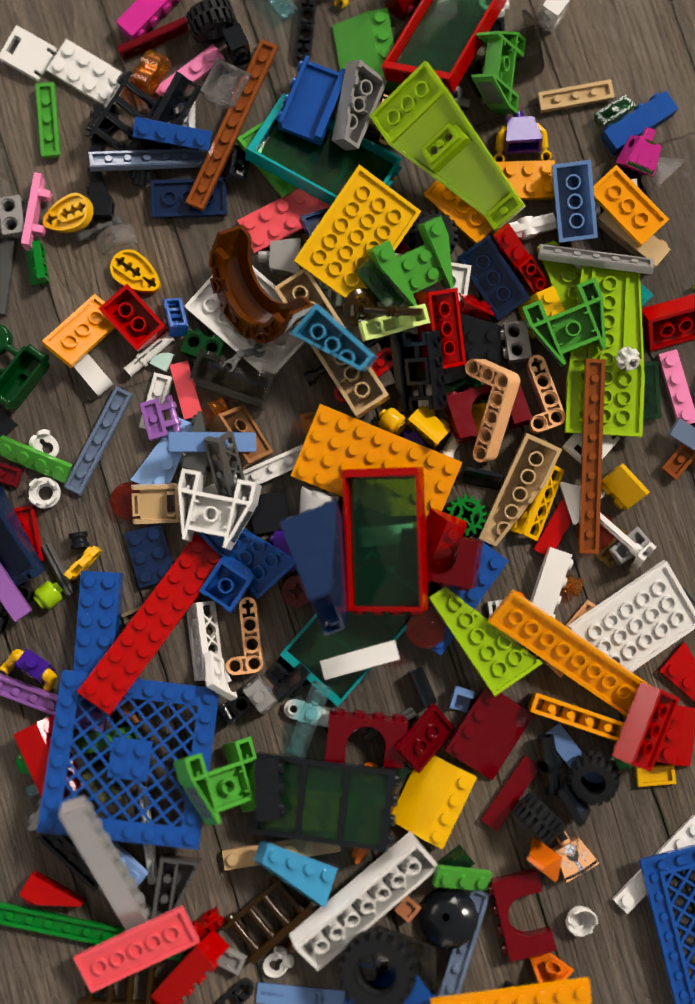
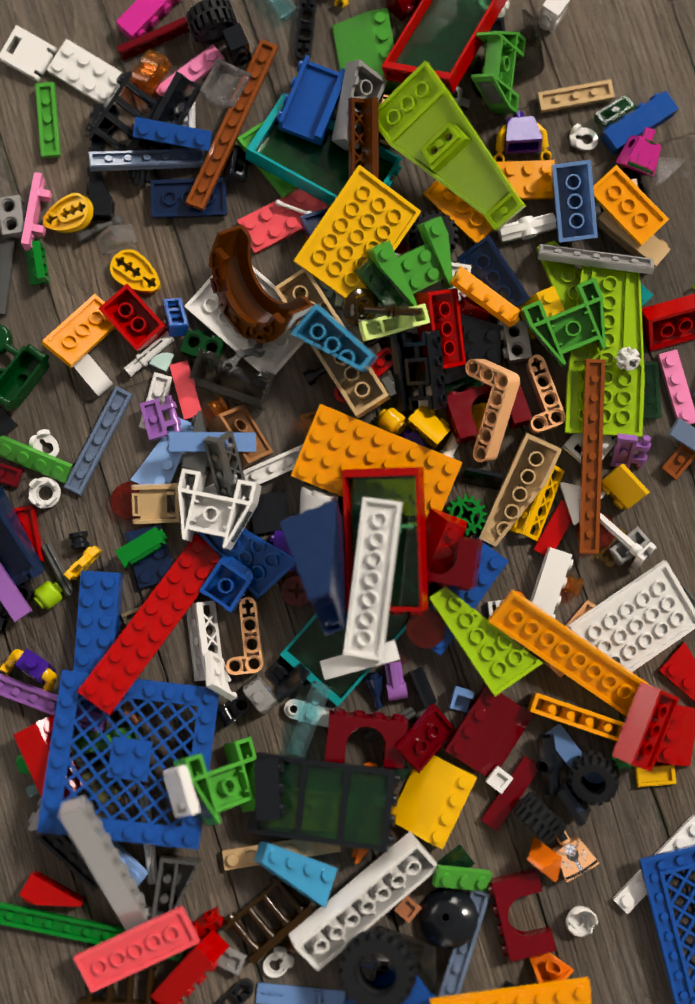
(142, 547): none -> green window
(181, 791): none -> white container
(281, 204): none -> white hinge
(282, 256): light grey torso -> none
(369, 135): none -> reddish brown fence
(372, 578): none -> white plate
(374, 684): none -> dark blue cone
(388, 385): none -> dark grey plate
(395, 684): none -> medium lavender piece
(485, 297): none -> light orange hinge
(499, 779): none -> white plate
(519, 259): red slope -> none
(578, 130): none -> white piece
(624, 450): none -> medium lavender plate

